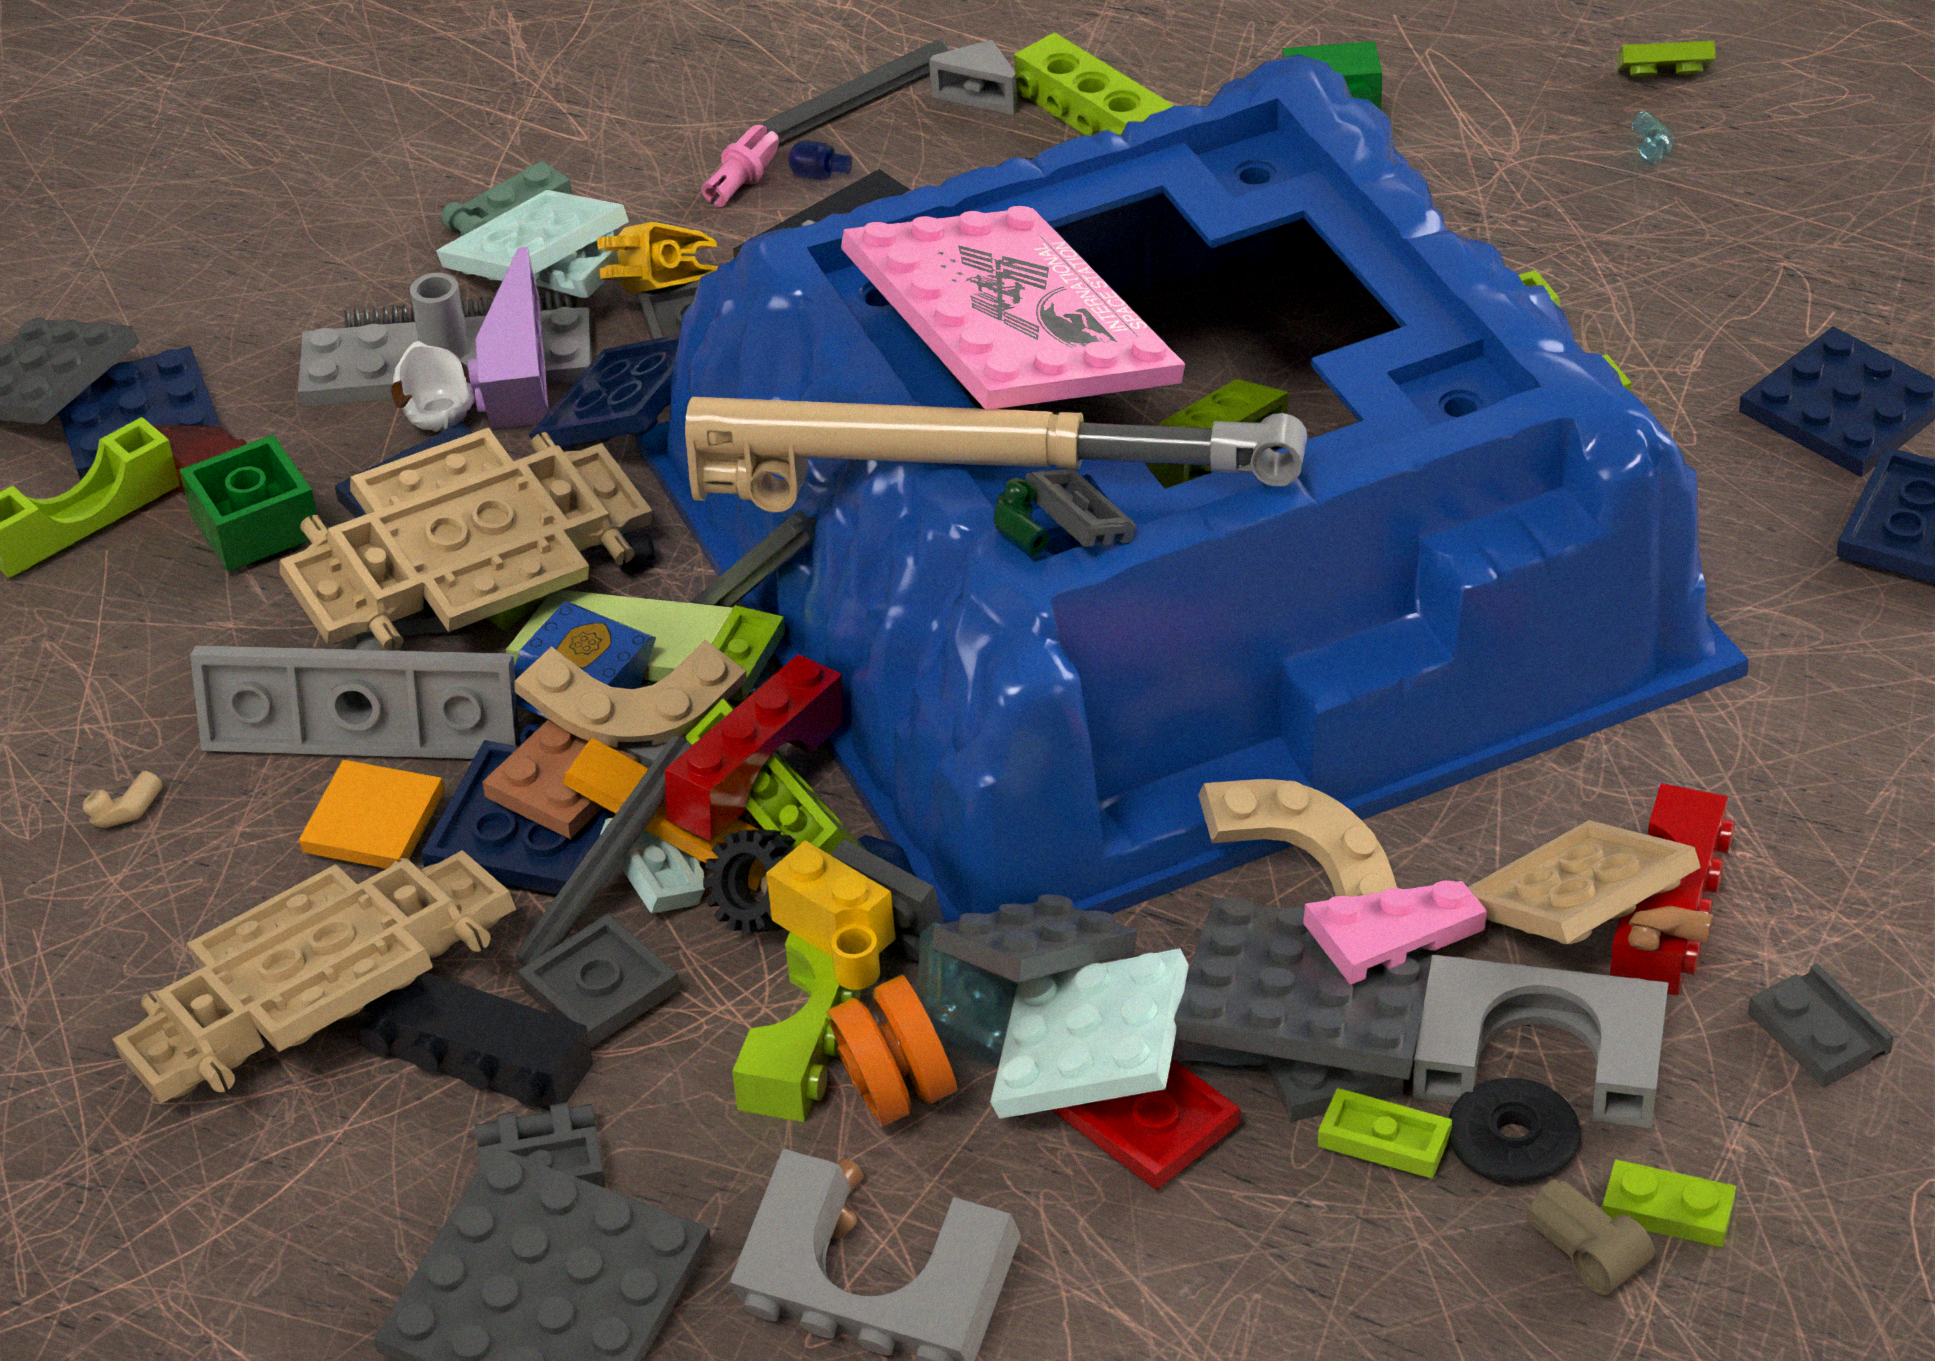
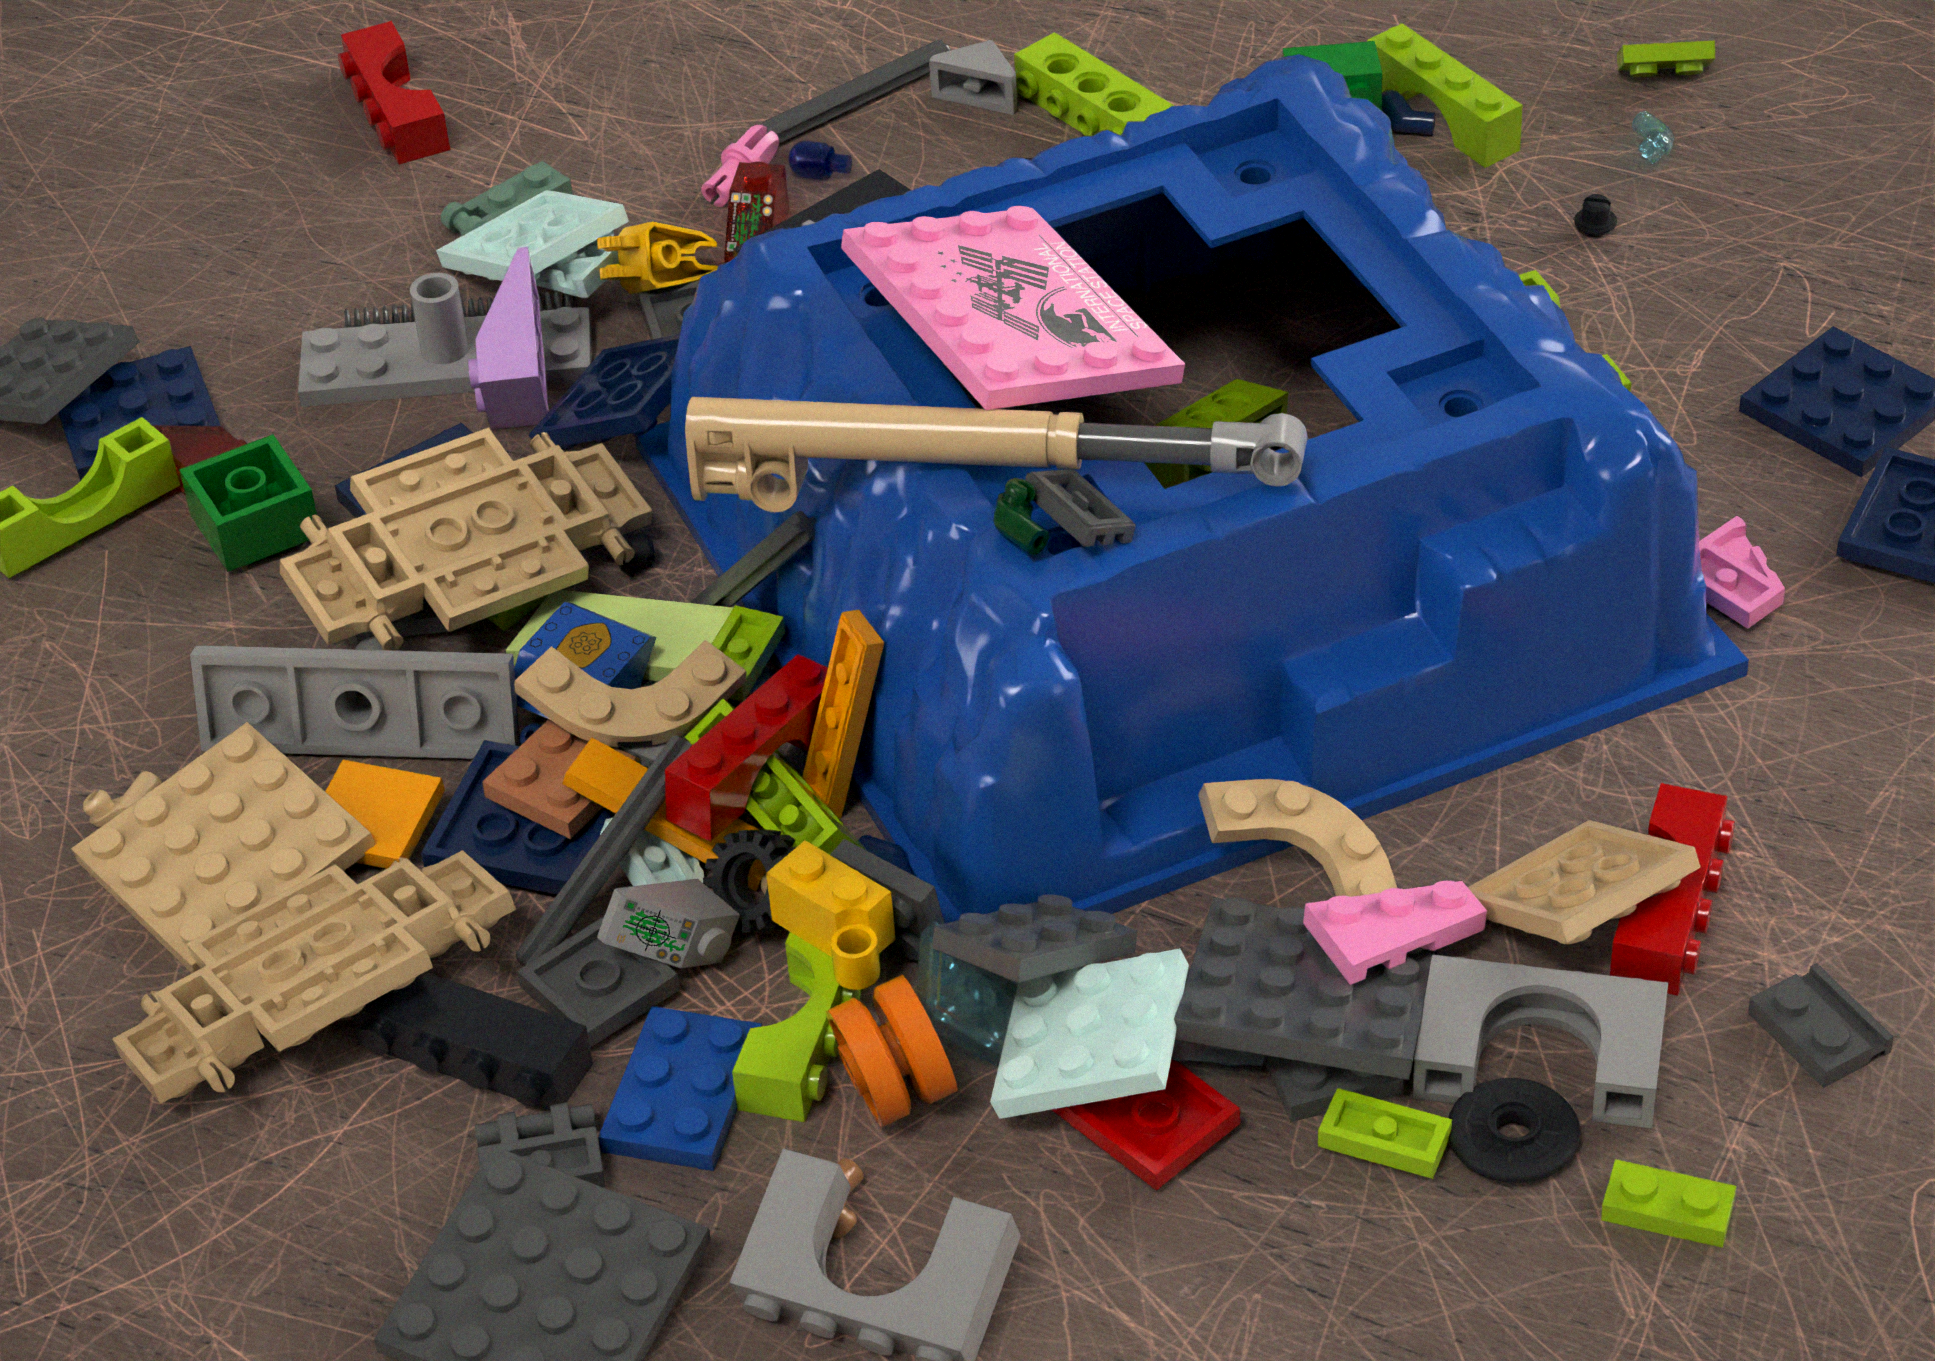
(220, 841): none -> tan plate
(404, 118): none -> red arch
(432, 387): white hair -> none
(670, 923): none -> light grey slope
(677, 1090): none -> blue plate
(755, 202): none -> clear red slope
(843, 709): none -> light orange tile
(1405, 119): none -> dark blue arm
(1479, 115): none -> lime arch
(1596, 216): none -> black piece
(1600, 1248): dark tan piece -> none
(1670, 921): medium nougat arm -> none
(1738, 575): none -> bright pink wing

